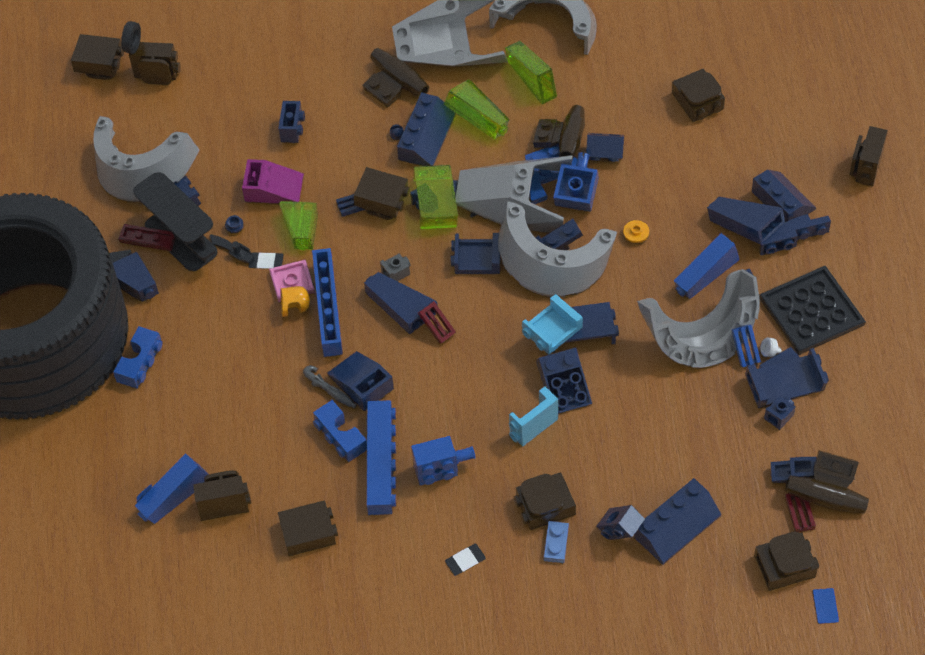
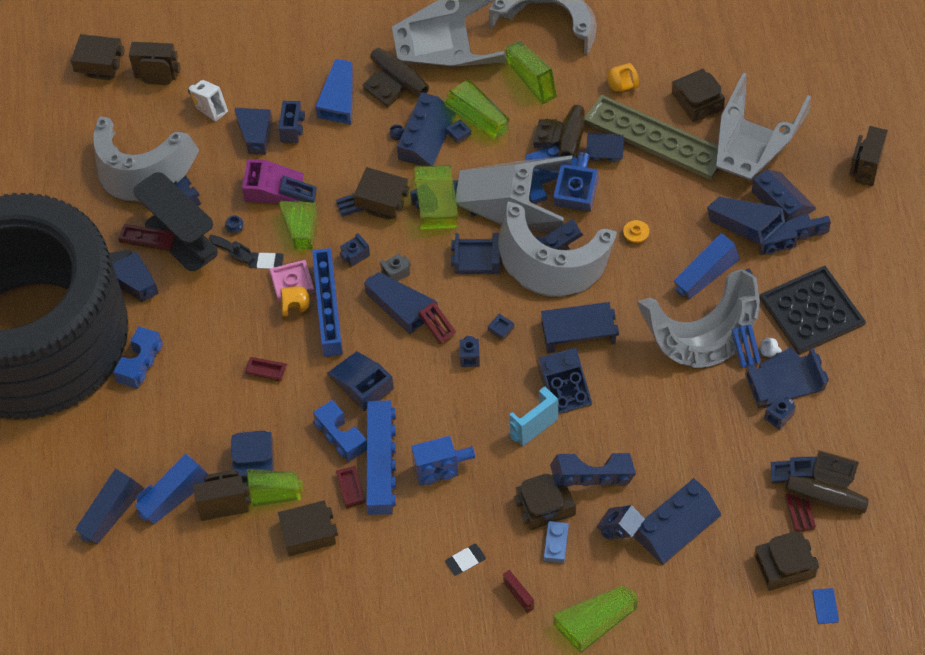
(108, 506): none -> dark blue slope
(131, 37): black tyre -> none
(208, 99): none -> white torso
(252, 451): none -> dark blue brick
(255, 128): none -> dark blue slope
(265, 368): none -> dark red tile
(273, 486): none -> clear neon green slope
(297, 192): none -> dark blue tile
(318, 381): dark grey piece -> none
(337, 94): none -> blue slope
(350, 486): none -> dark red tile
(355, 250): none -> dark blue brick
(458, 131): none -> dark blue plate
(469, 352): none -> dark blue brick
(501, 326): none -> dark blue plate
(518, 591): none -> dark red tile
(553, 325): medium azure panel -> none
(570, 471): none -> dark blue arch
(595, 617): none -> clear neon green slope
(619, 78): none -> light orange helmet
(654, 136): none -> olive plate
(748, 147): none -> light grey windscreen

